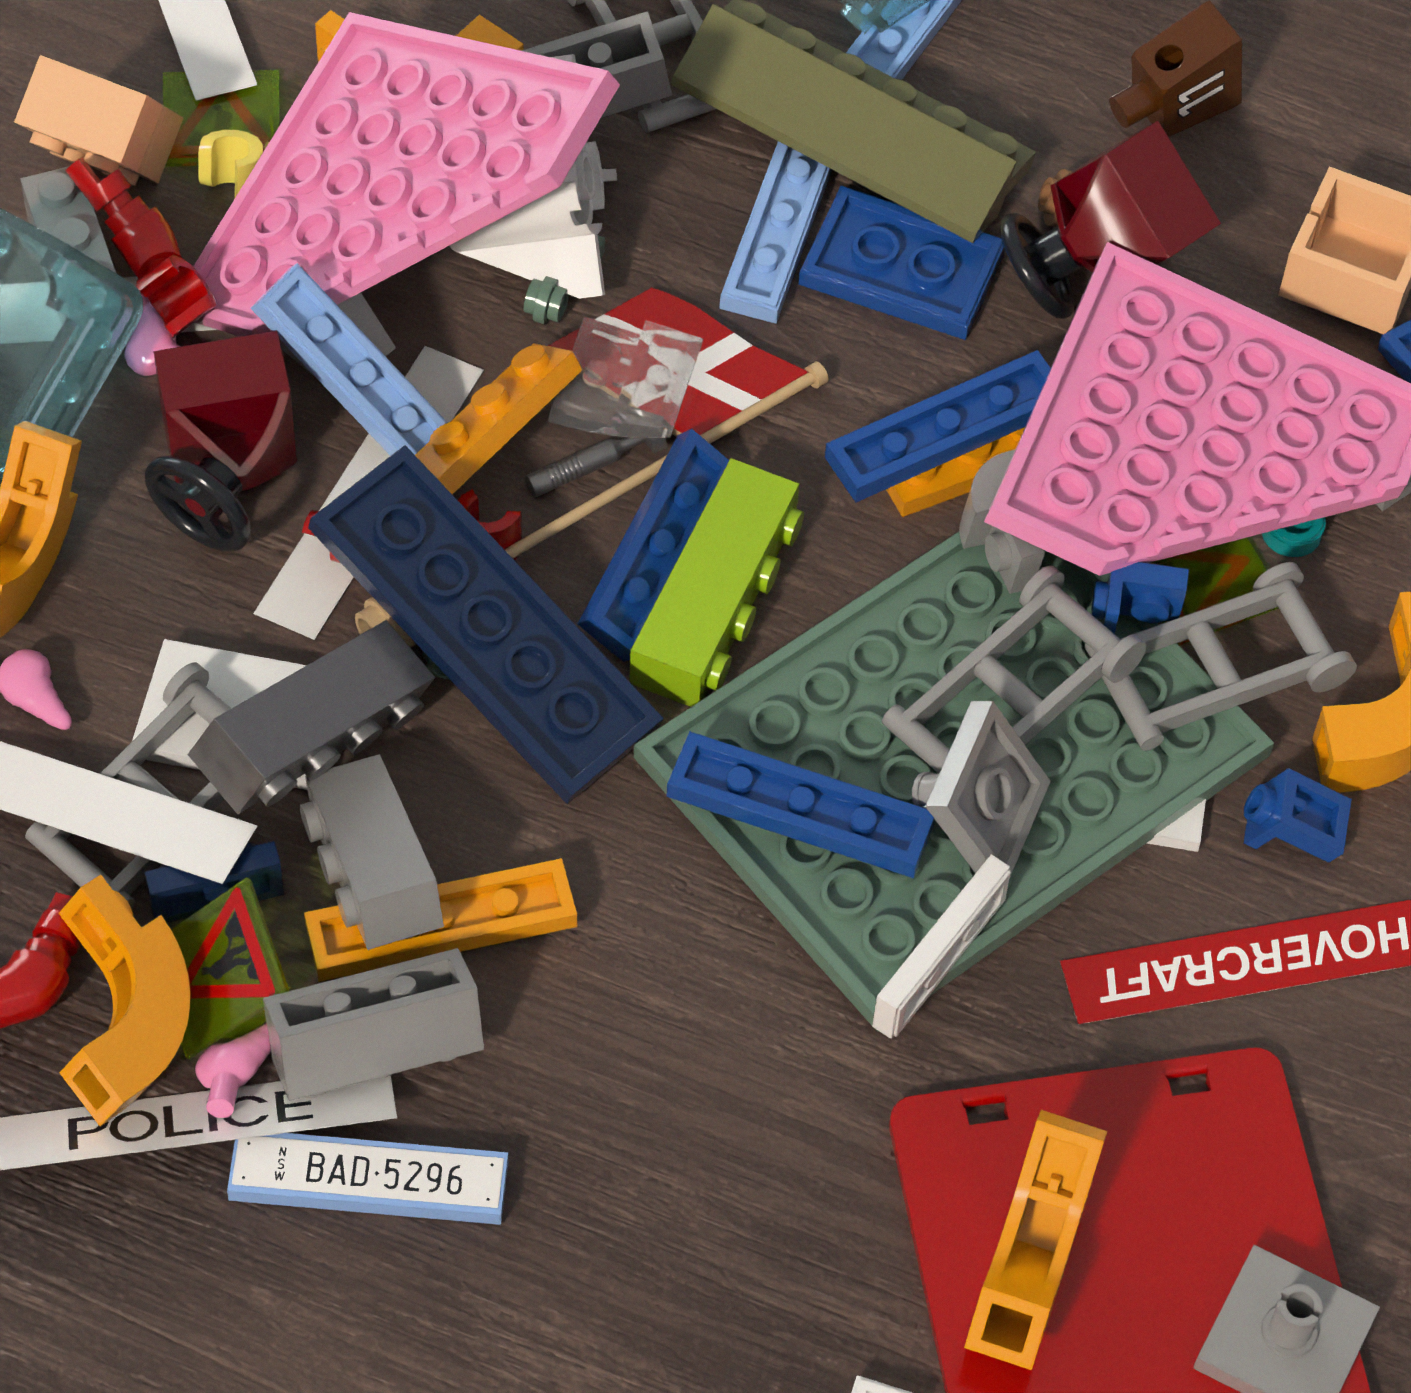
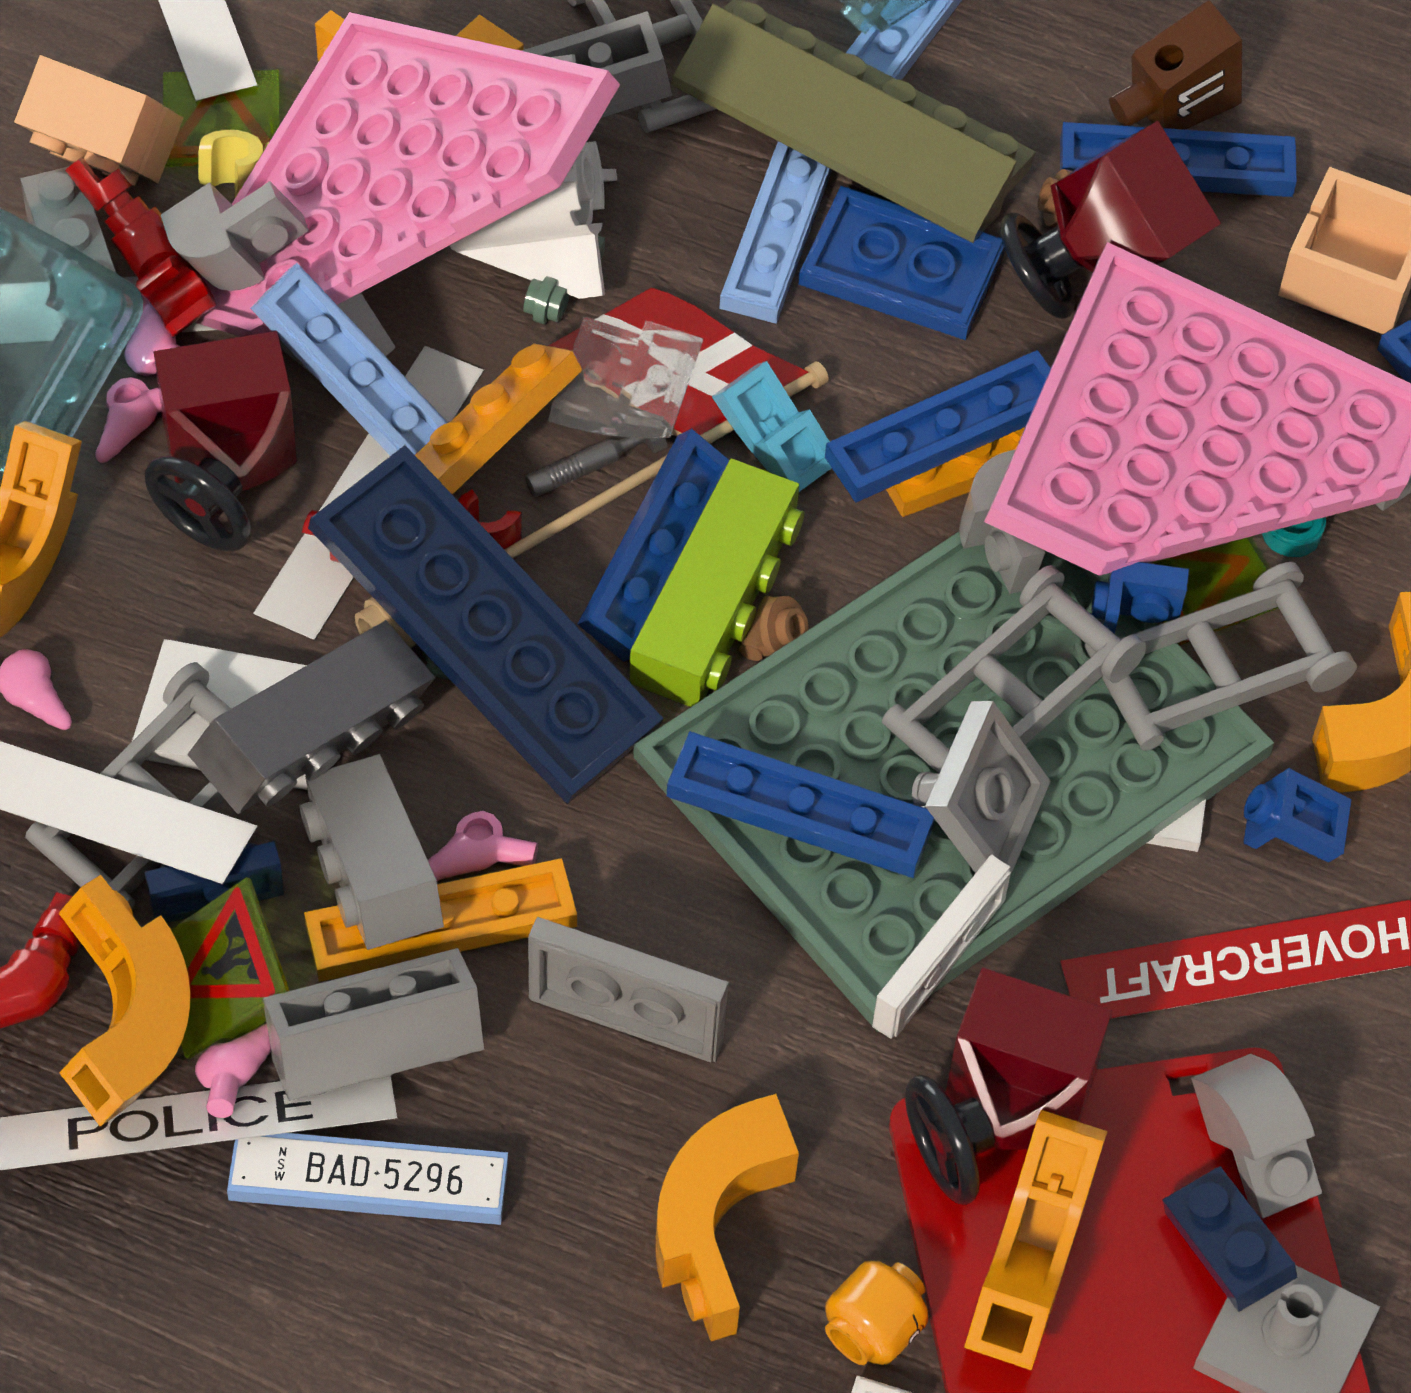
(130, 412): none -> bright pink animal
(229, 239): none -> light grey brick
(479, 846): none -> bright pink animal
(626, 990): none -> light grey tile
(716, 1168): none -> light orange arch
(772, 428): none -> medium azure slope
(774, 626): none -> medium nougat plate
(876, 1312): none -> light orange head
(1010, 1060): none -> dark red piece
(1215, 159): none -> blue plate
(1229, 1238): none -> dark blue plate
(1264, 1123): none -> light grey brick

